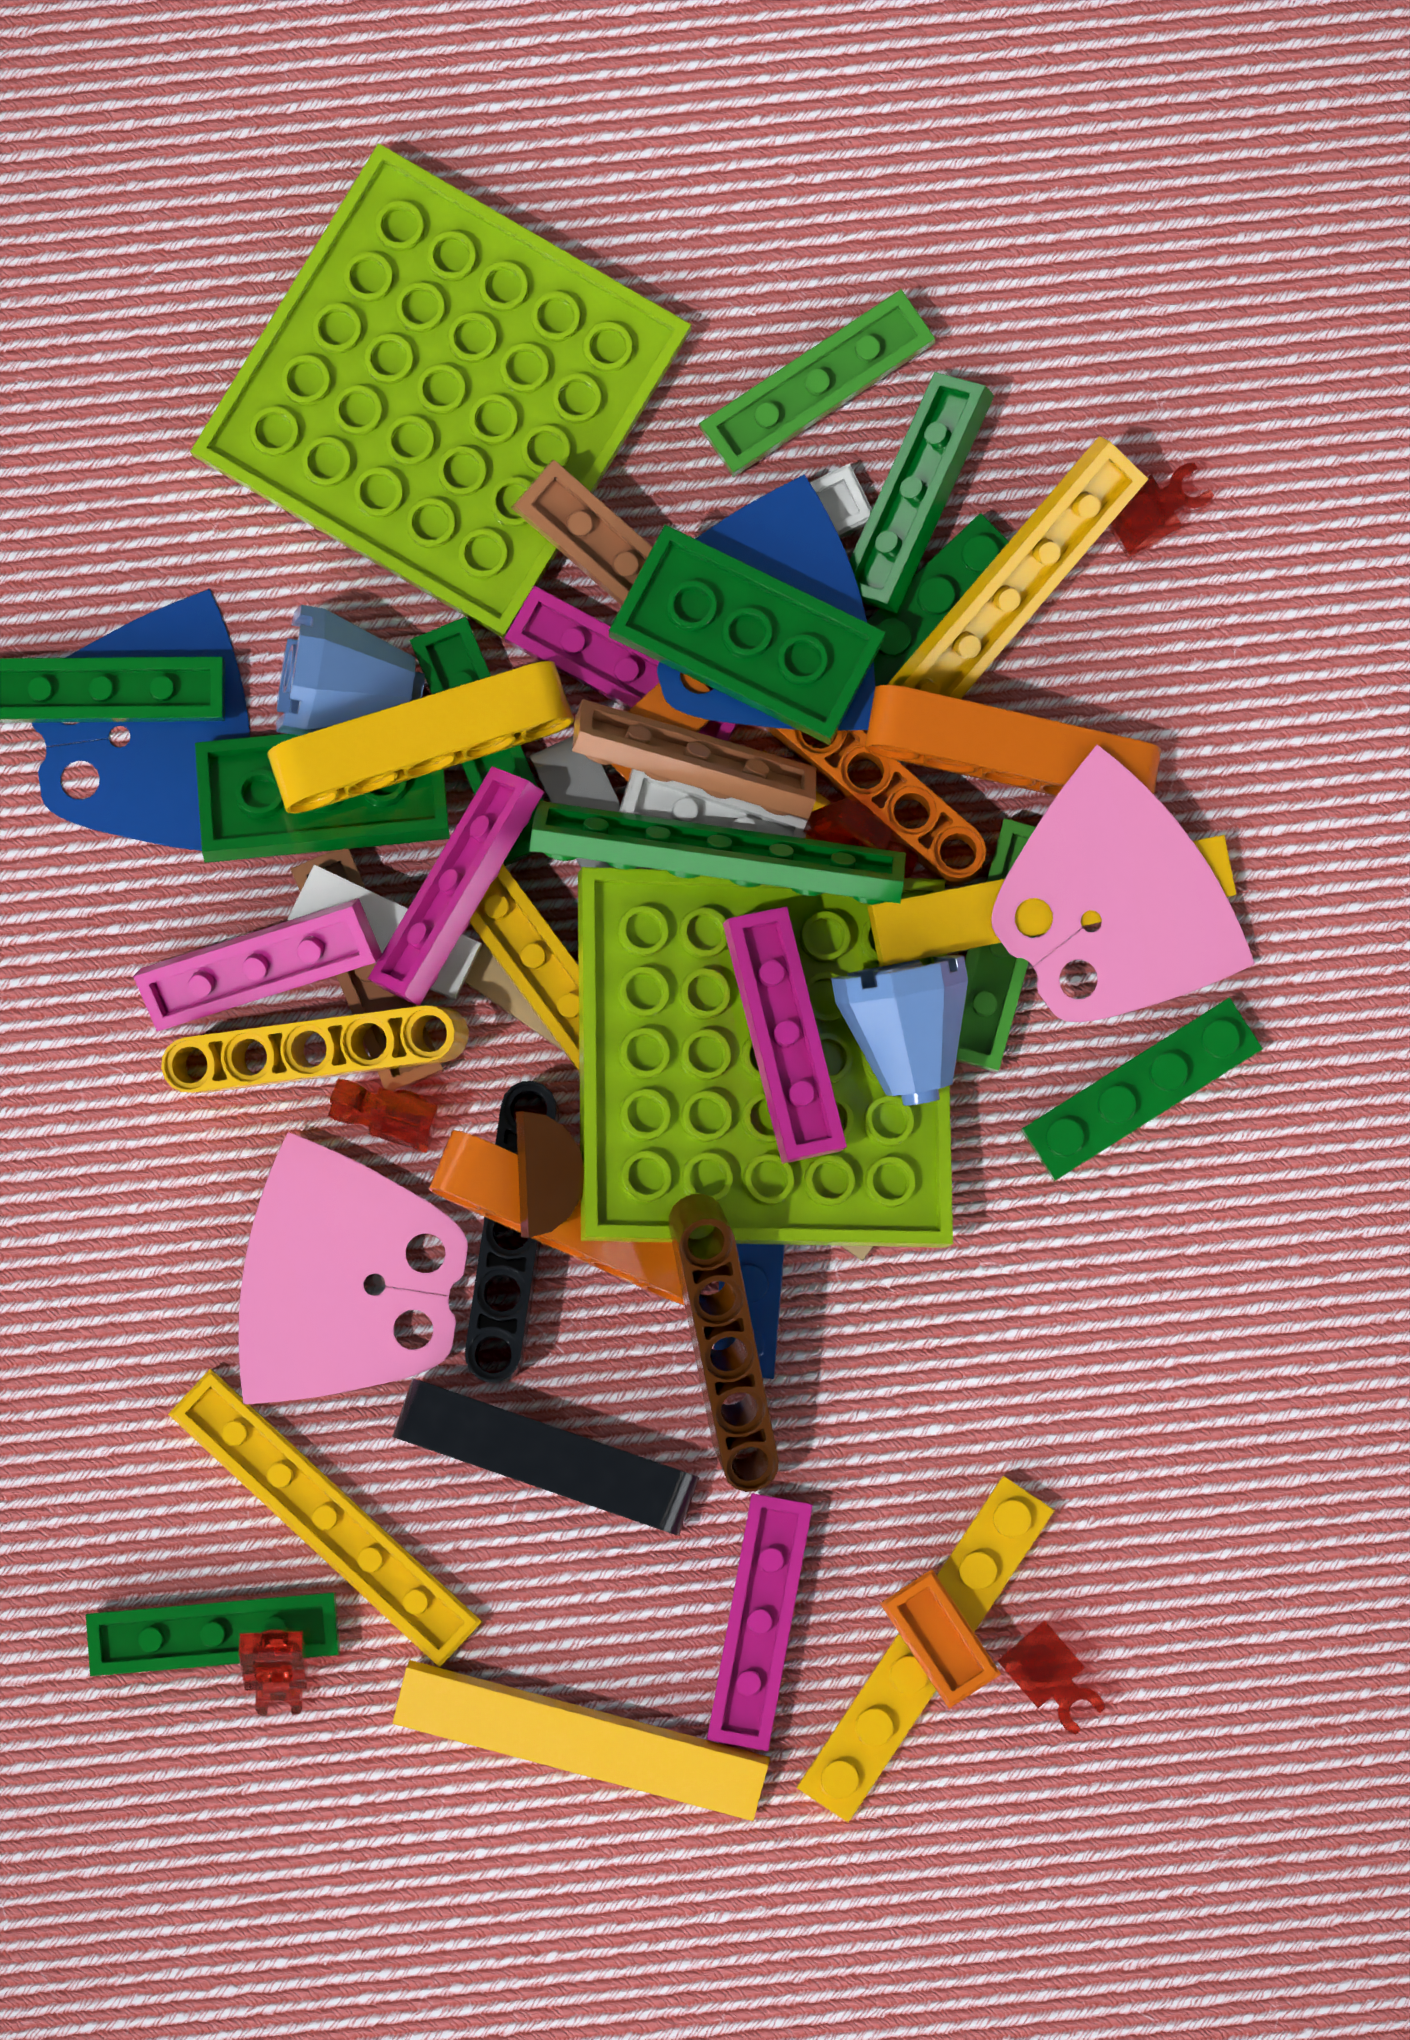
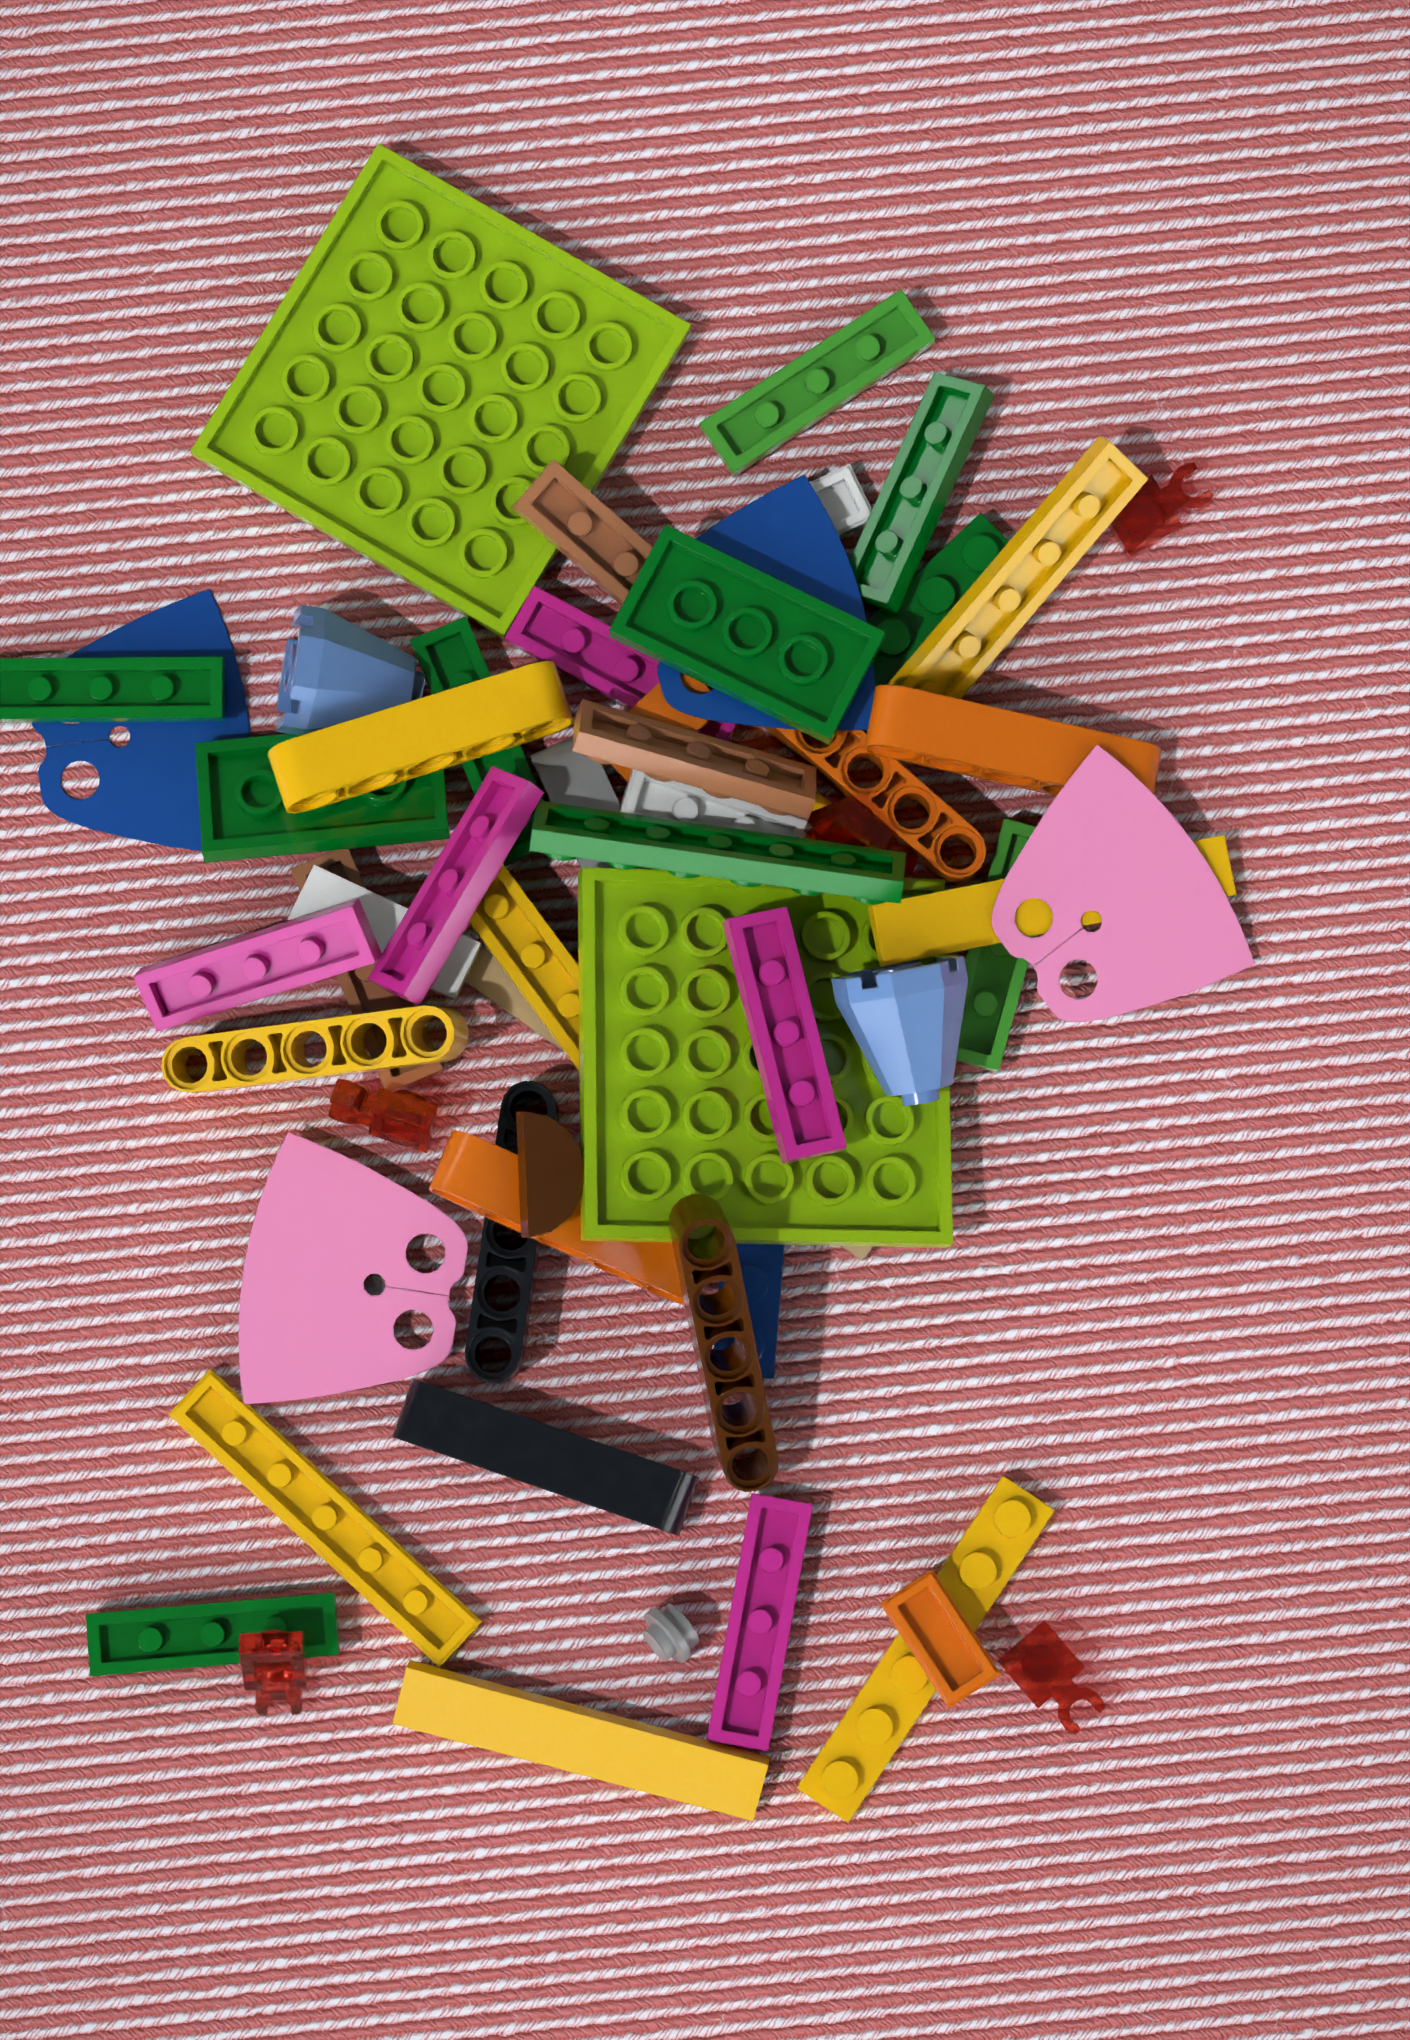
(670, 1633): none -> light grey plate
(1141, 1089): green plate -> none

